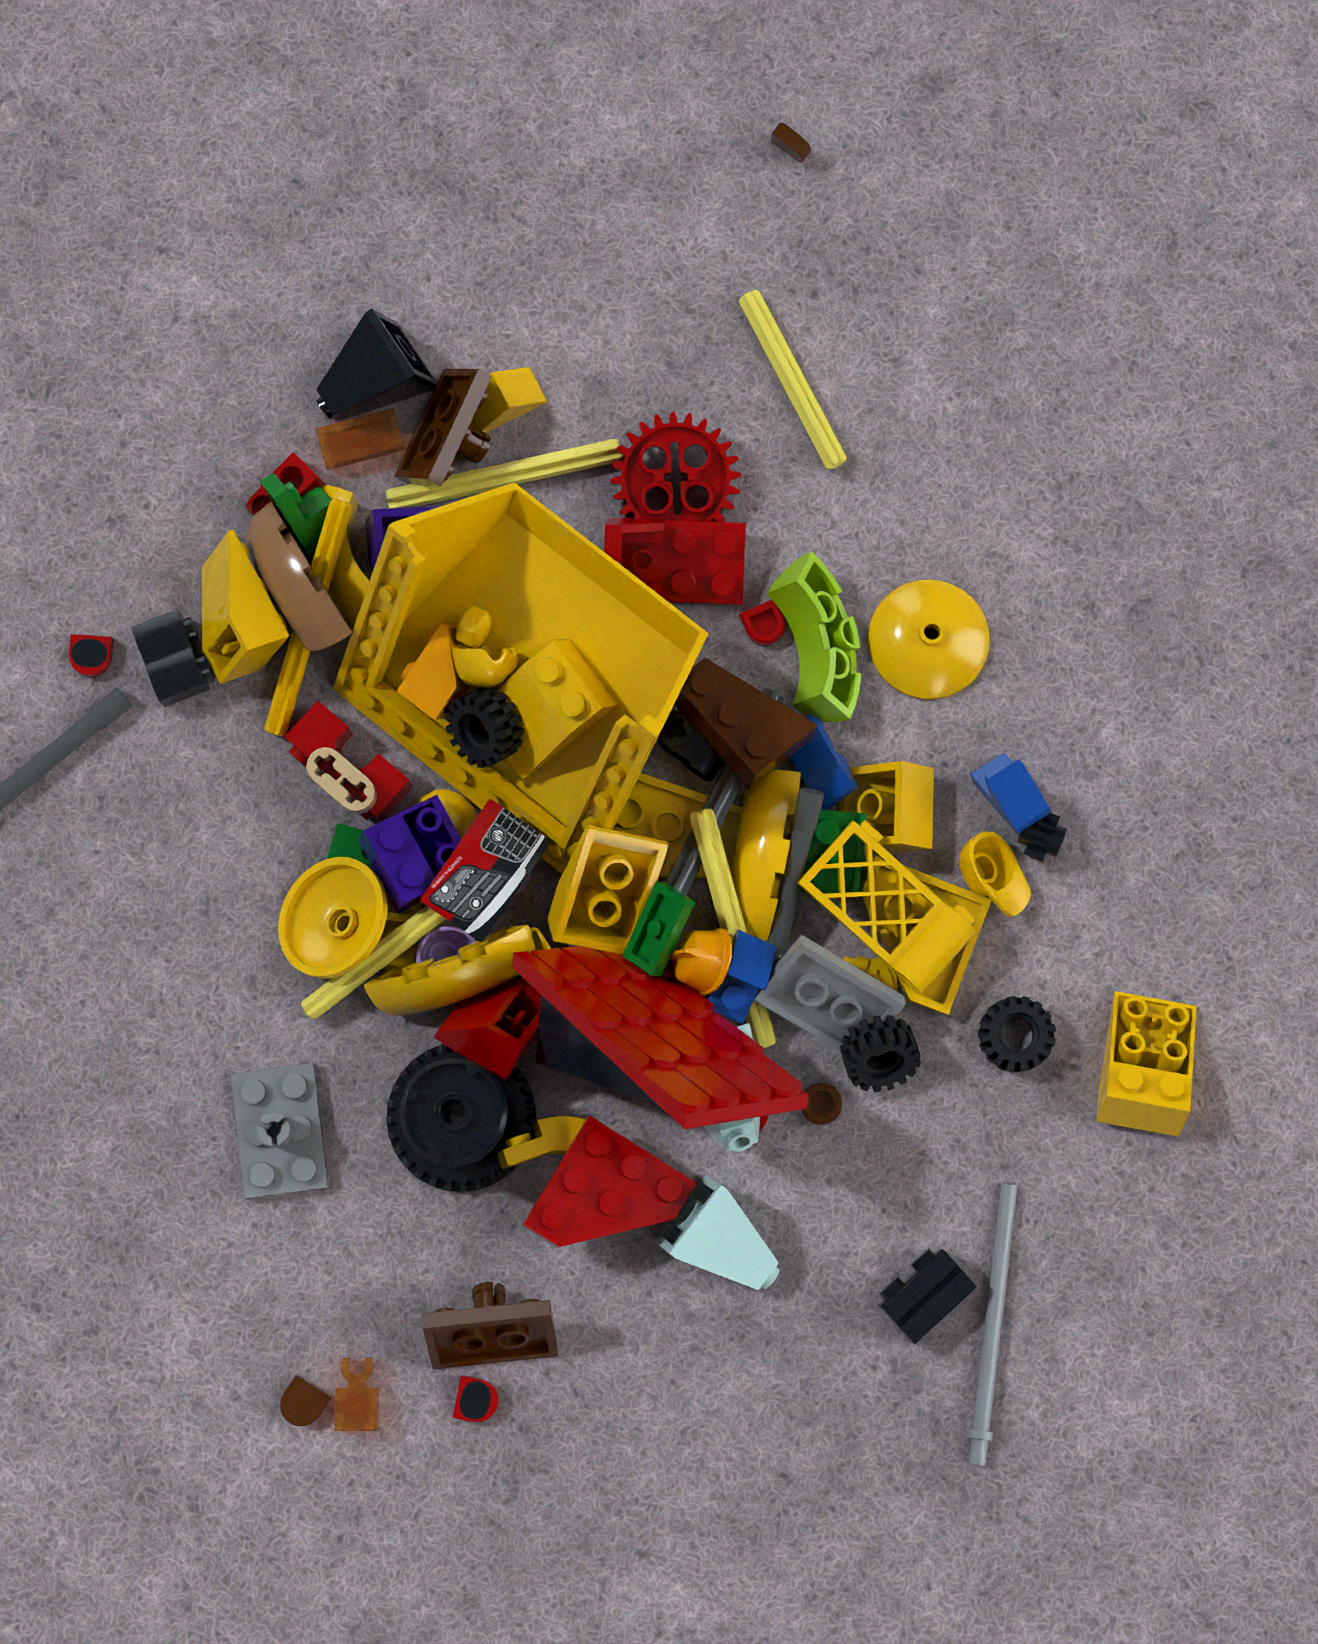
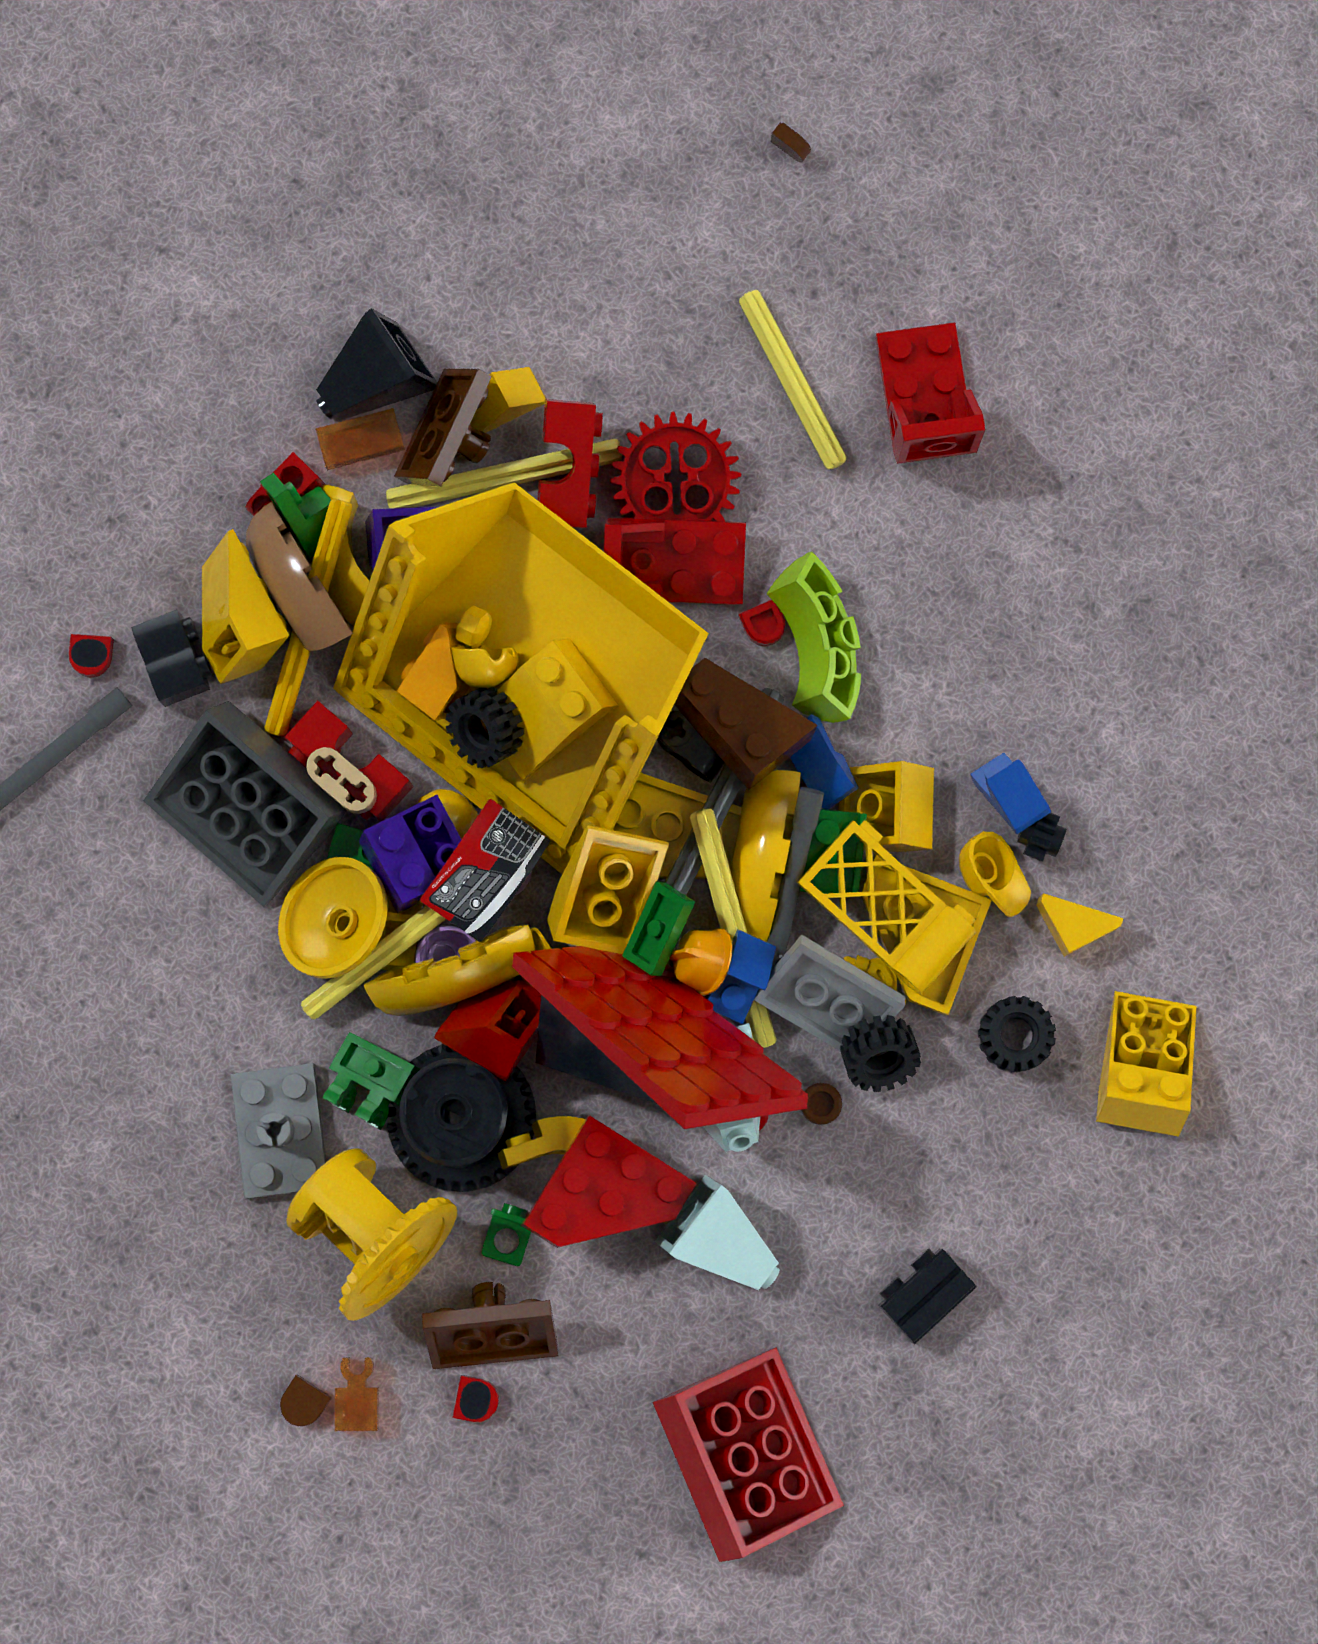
(244, 802): none -> dark grey slope
(368, 1230): none -> yellow piece
(374, 1069): none -> green plate
(511, 1218): none -> green bracket
(575, 427): none -> red arch
(748, 1455): none -> red slope
(923, 665): yellow dish -> none
(927, 394): none -> red bracket
(993, 1323): light grey bar -> none
(1075, 924): none -> yellow slope

